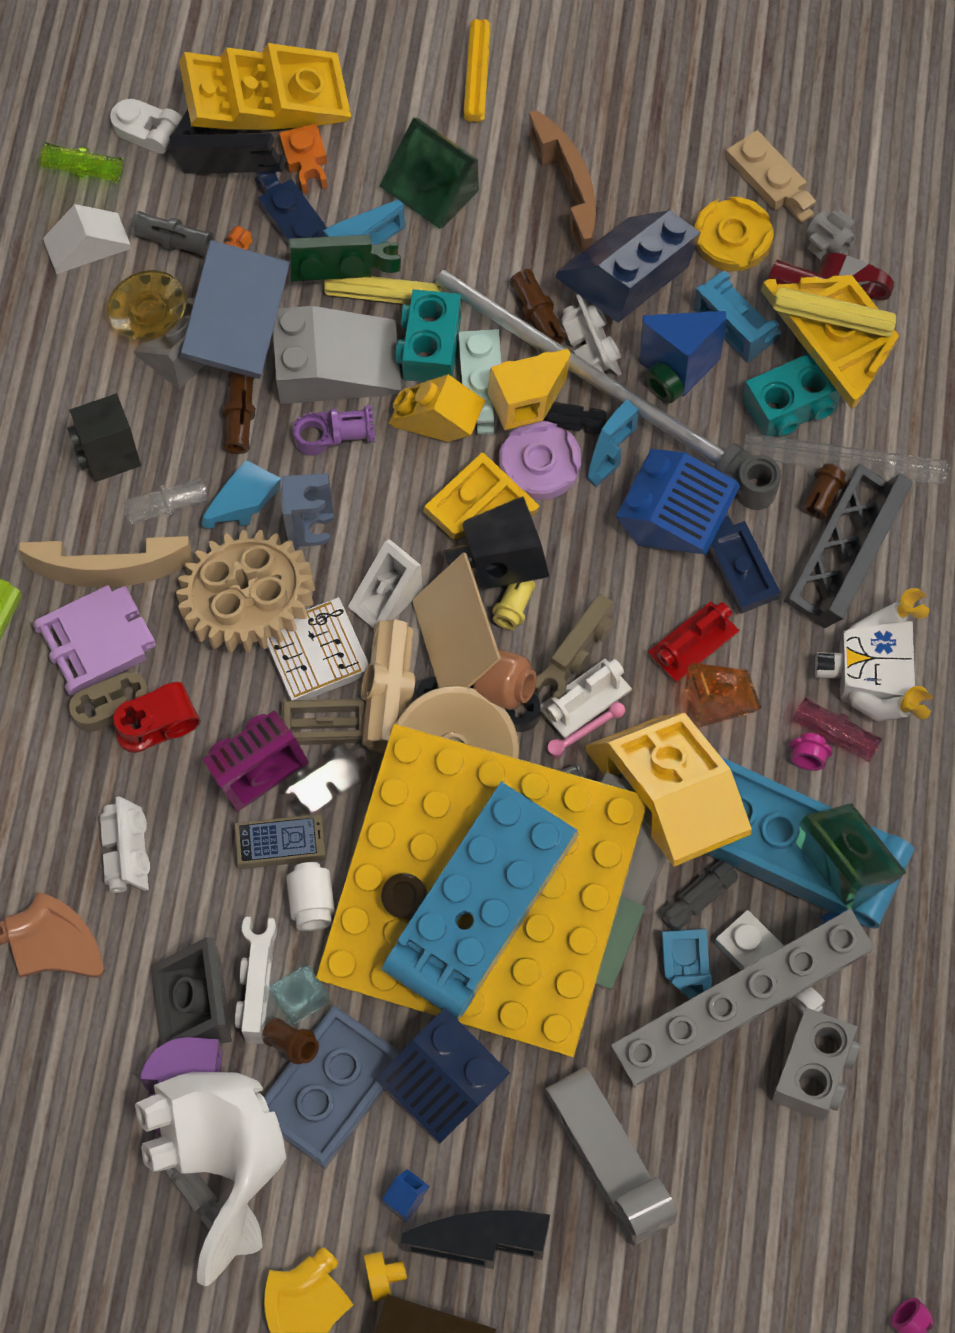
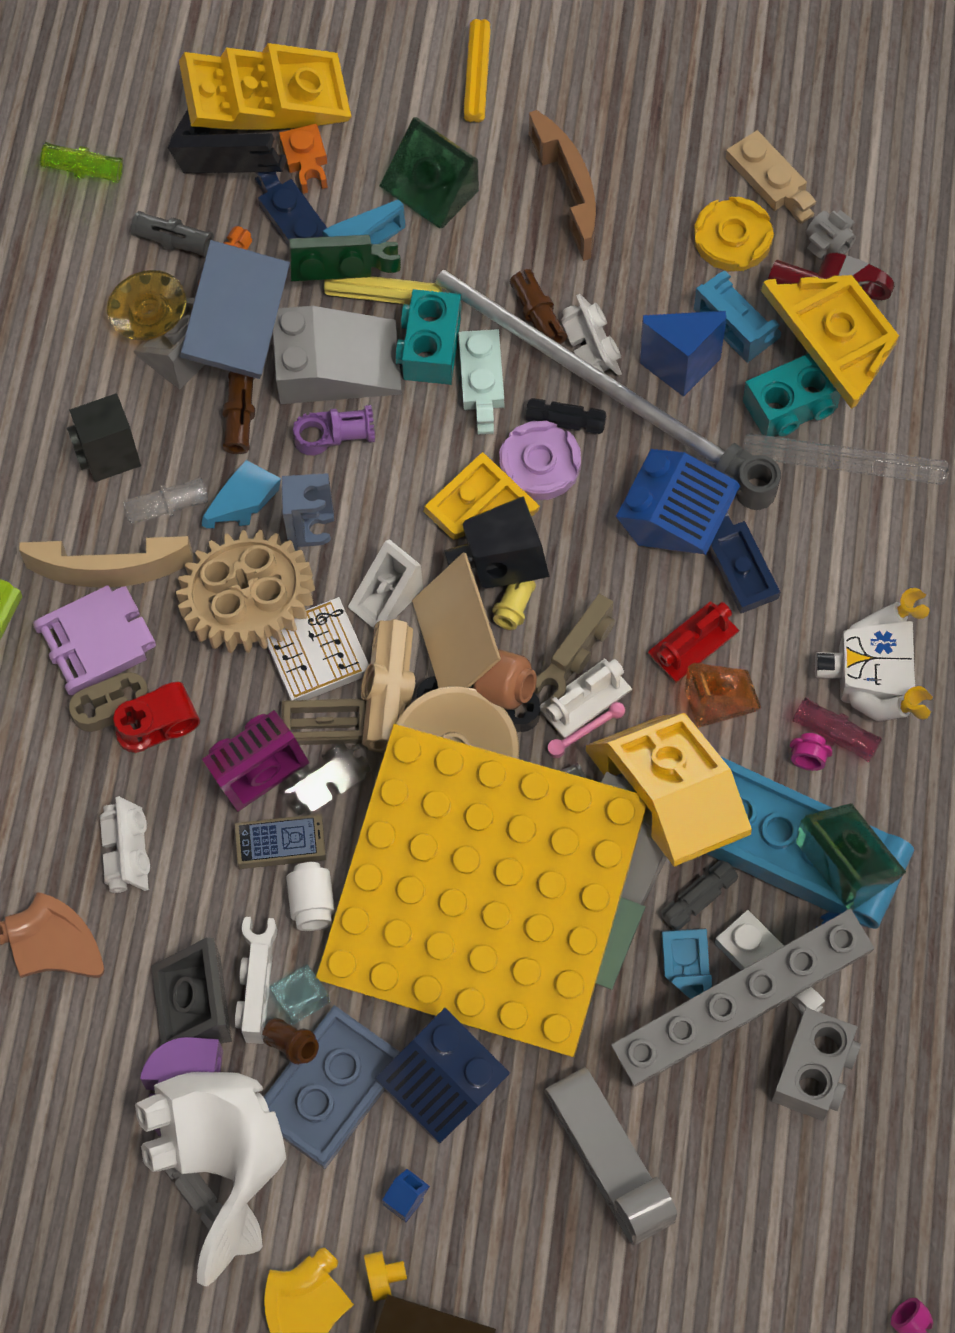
(85, 237): white slope -> none
(134, 118): white plate -> none
(403, 895): dark brown tile -> none
(437, 409): yellow slope -> none
(479, 1235): black slope -> none
(494, 879): dark azure hinge -> none
(527, 387): yellow slope -> none
(607, 454): dark azure slope -> none
(631, 262): dark blue slope -> none
(664, 382): dark green tile -> none
(827, 483): reddish brown pin -> none
(834, 311): light yellow axle -> none
(862, 549): black fence -> none

